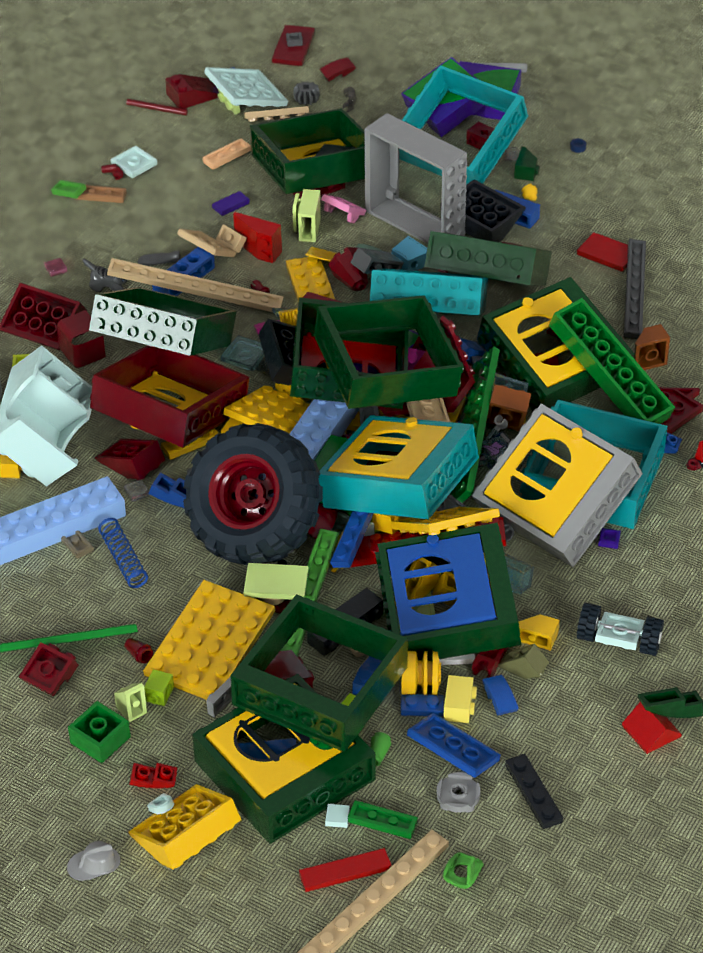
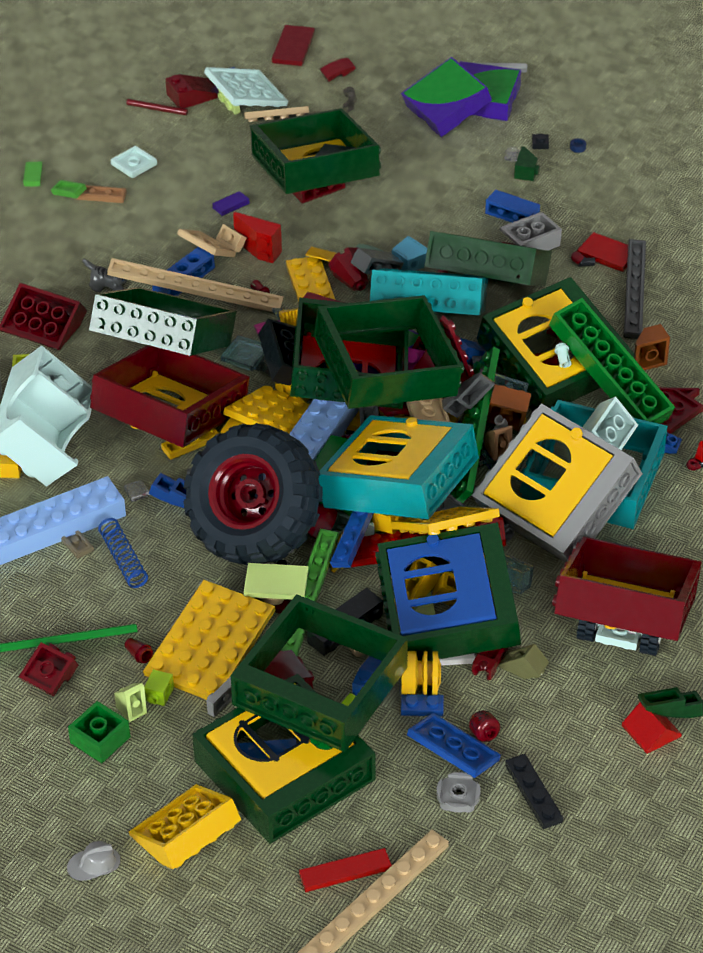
(33, 173): none -> bright green tile
(55, 267): clear pink tile -> none
(86, 352): dark red piece -> none
(114, 169): dark red arm -> none
(132, 457): dark red slope -> none
(149, 777): red slope -> none
(159, 258): dark grey piece -> none
(161, 804): light aqua tile -> none
(226, 153): light nougat plate -> none
(294, 39): dark grey tile -> none
(306, 93): dark grey gear -> none
(307, 214): yellowish green brick -> none
(337, 815): light aqua tile -> none
(352, 209): bright pink piece -> none
(380, 744): bright green cone -> none
(382, 197): light grey door -> none
(382, 819): green plate -> none
(458, 699): light yellow brick -> none
(468, 394): none -> dark grey slope
(473, 865): bright green piece -> none
(478, 91): teal door -> none
(478, 135): dark red brick -> none
(484, 724): none -> dark red head
(489, 212): black slope -> none
(497, 441): none -> medium nougat slope
(501, 694): blue slope -> none
(529, 192): yellow plate -> none
(534, 232): none -> light grey slope
(539, 631): yellow slope -> none
(540, 141): none -> black plate
(562, 352): none -> light aqua pin
(581, 260): none -> arm
(609, 538): dark purple tile -> none
(611, 423): none -> light aqua slope
(627, 588): none -> dark red door

